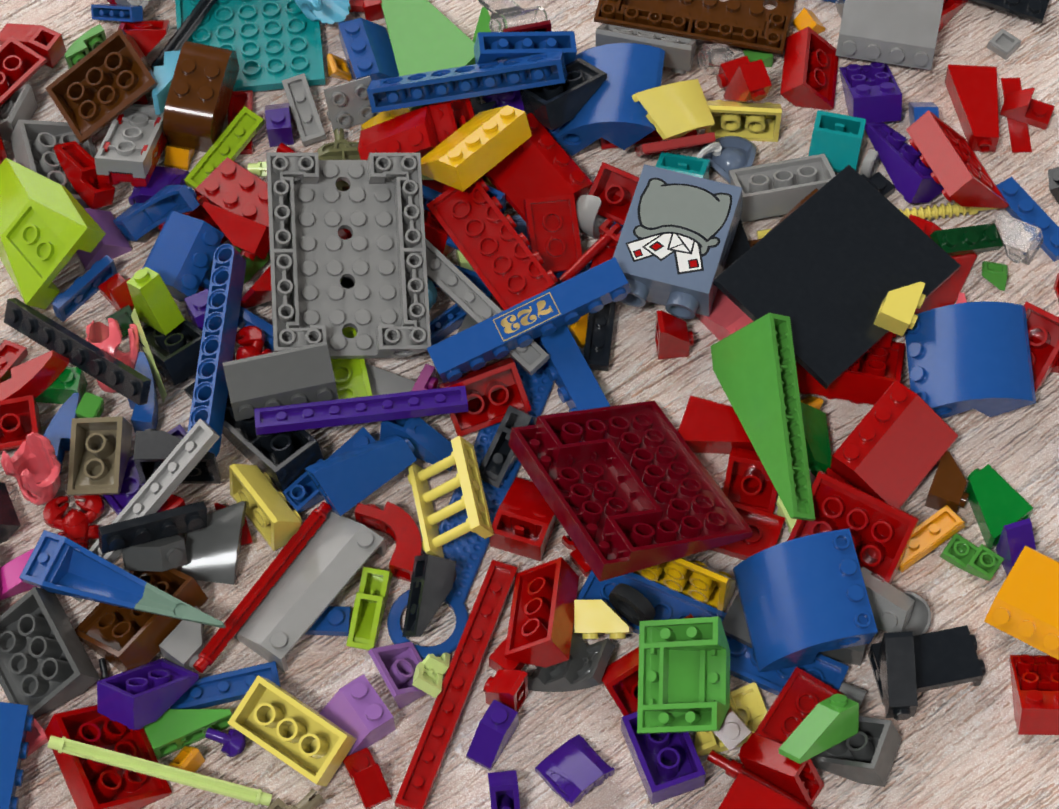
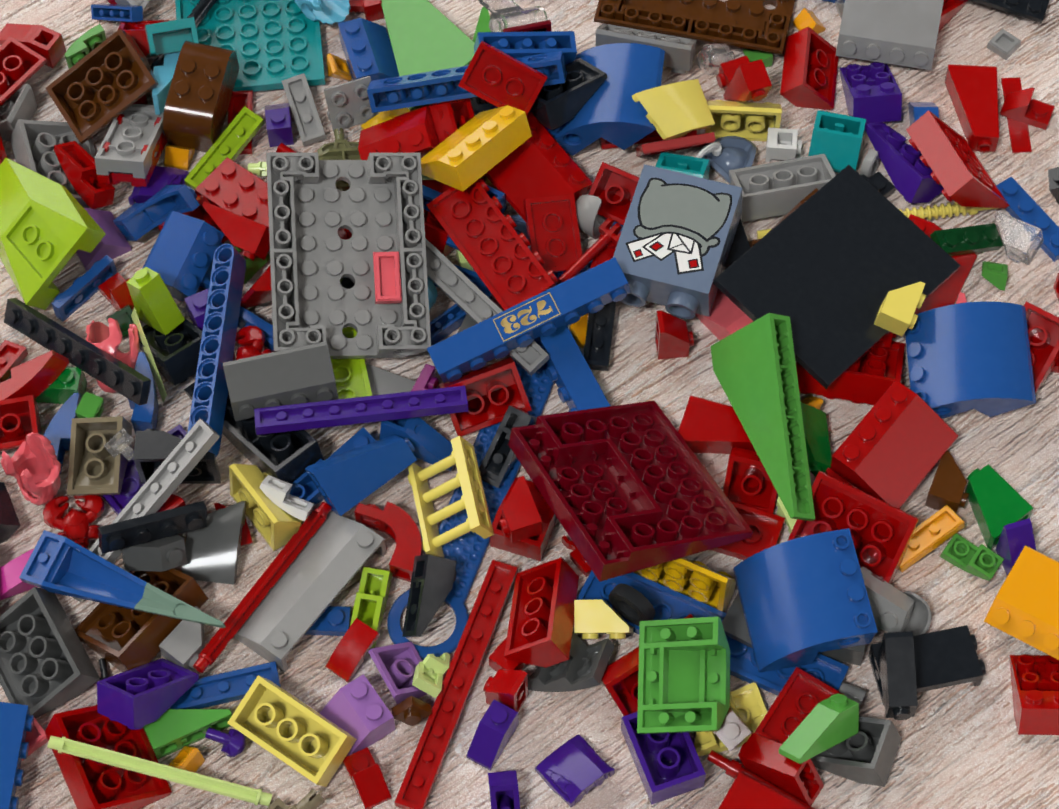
(120, 444): none -> clear tile
(170, 35): none -> teal panel
(279, 493): none -> white slope
(351, 650): none -> red slope
(387, 277): none -> coral tile
(411, 711): none -> reddish brown plate
(502, 79): none -> red plate
(520, 513): none -> red slope
(782, 144): none -> white brick

